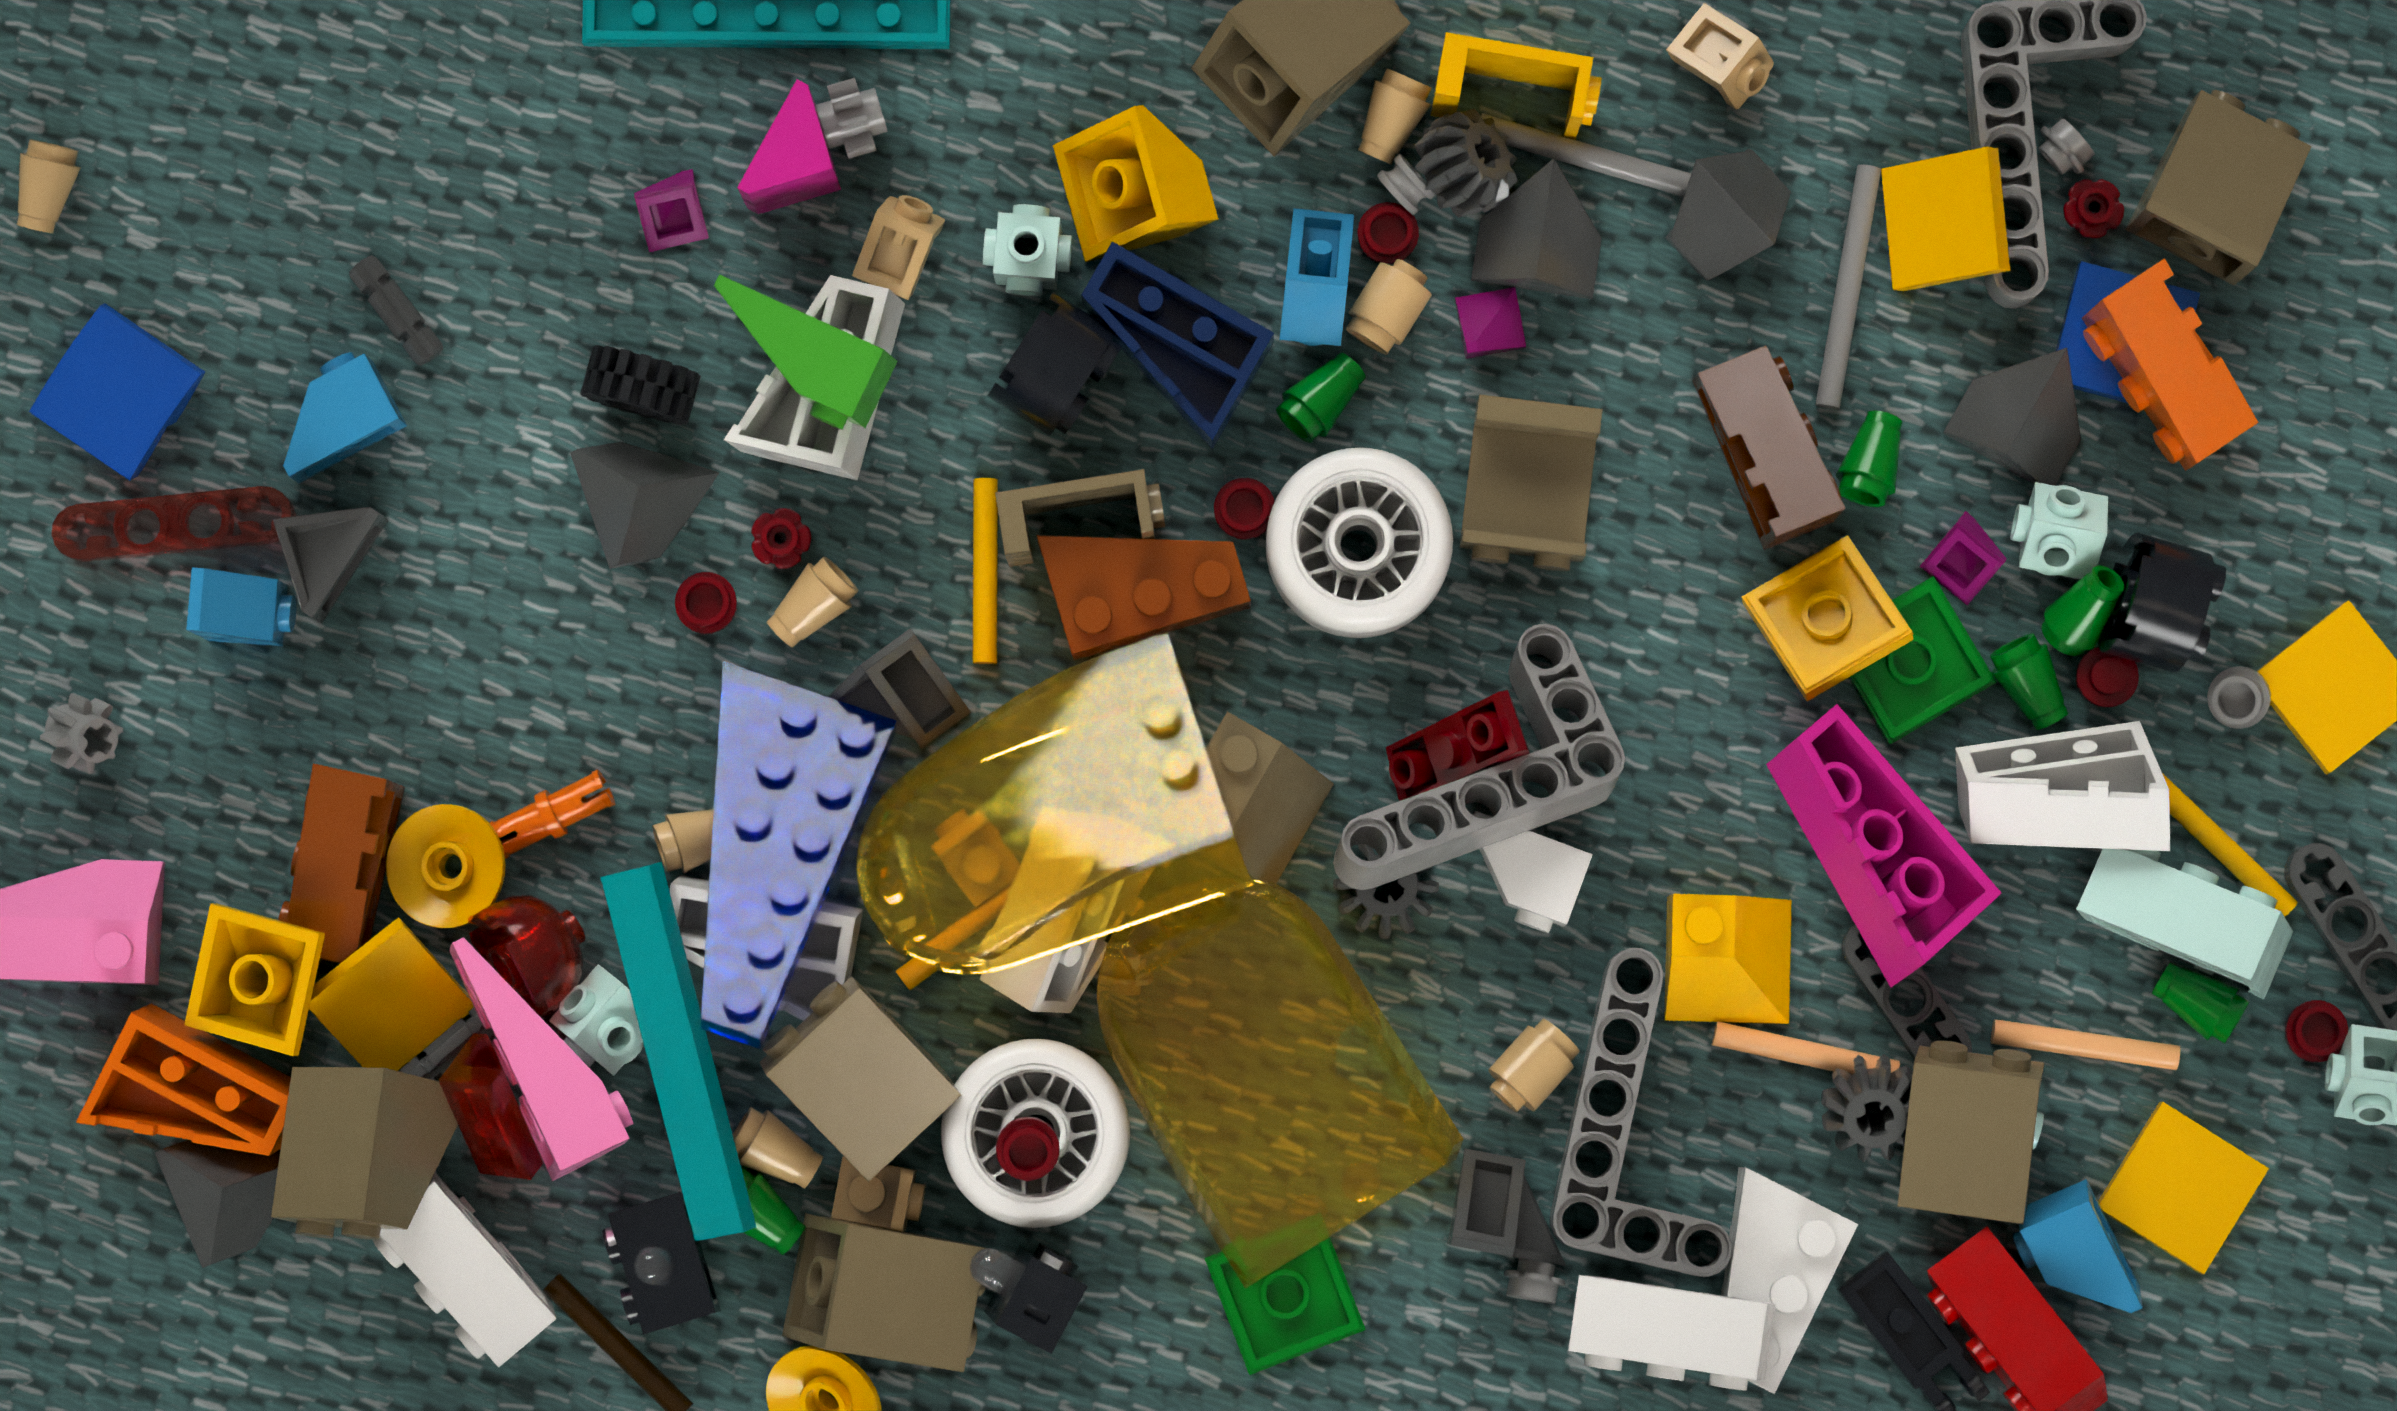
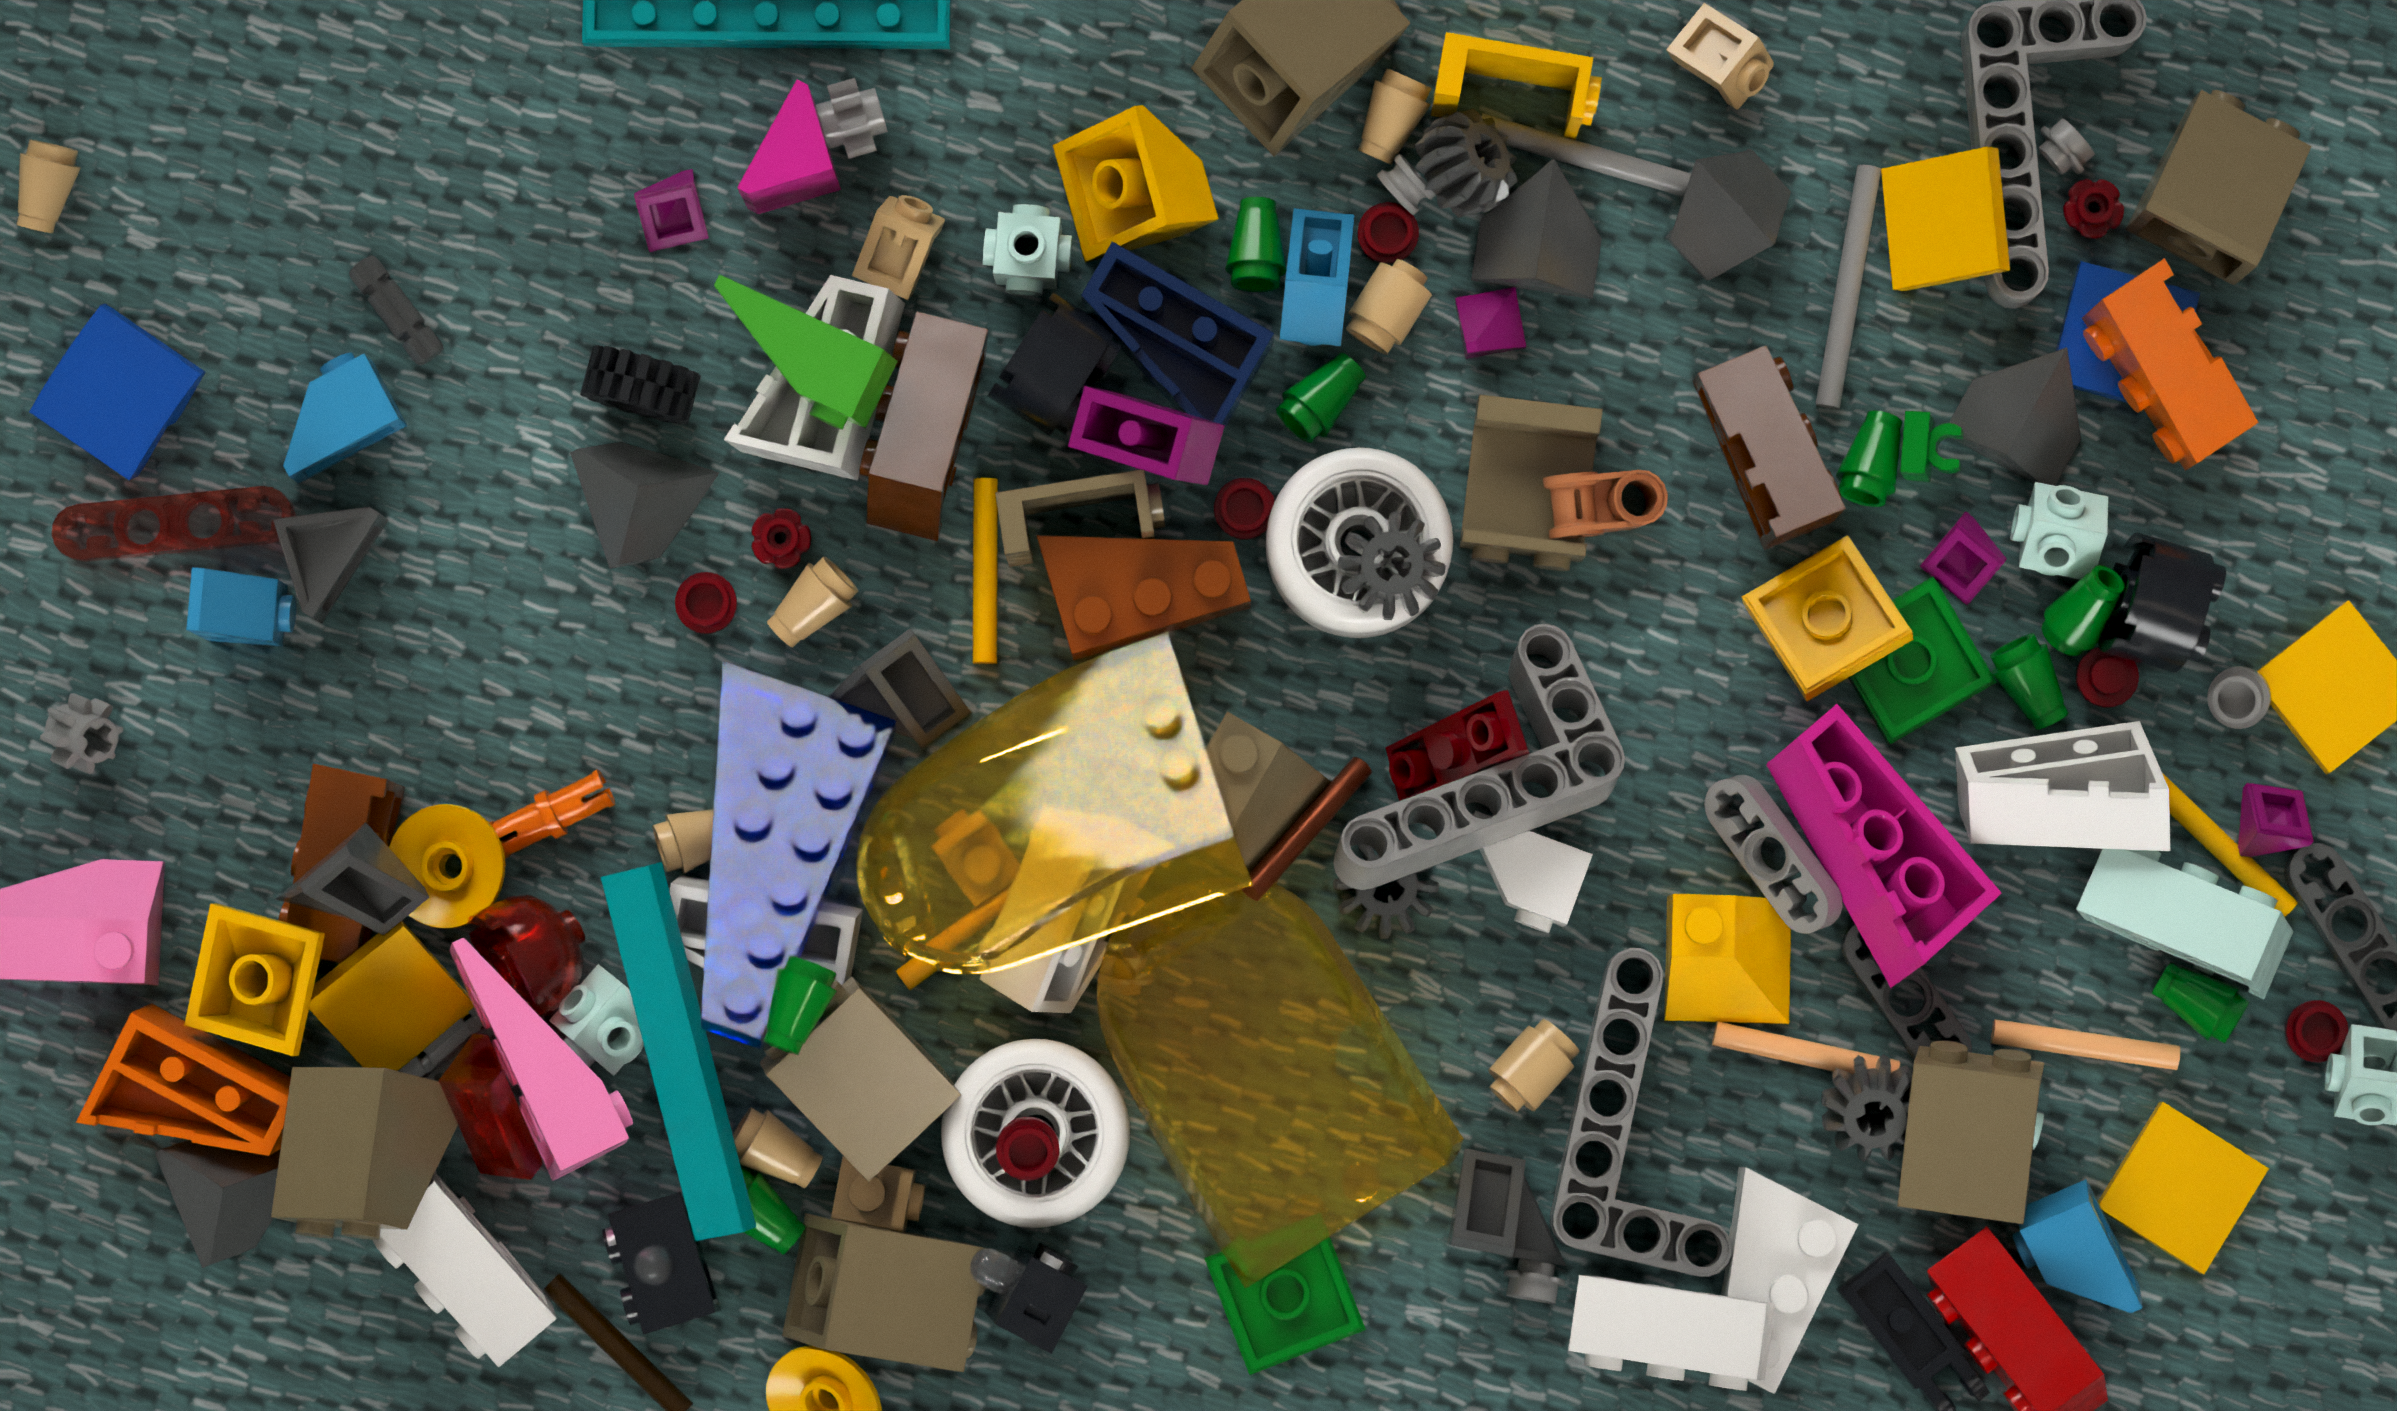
(360, 883): none -> dark grey slope
(797, 1003): none -> green cone
(922, 424): none -> wedge
(1146, 435): none -> magenta brick
(1256, 247): none -> green cone
(1307, 827): none -> copper bar
(1397, 586): none -> dark grey gear
(1592, 504): none -> nougat piece
(1747, 849): none -> light grey beam
(1921, 446): none -> green tile
(2272, 820): none -> magenta slope

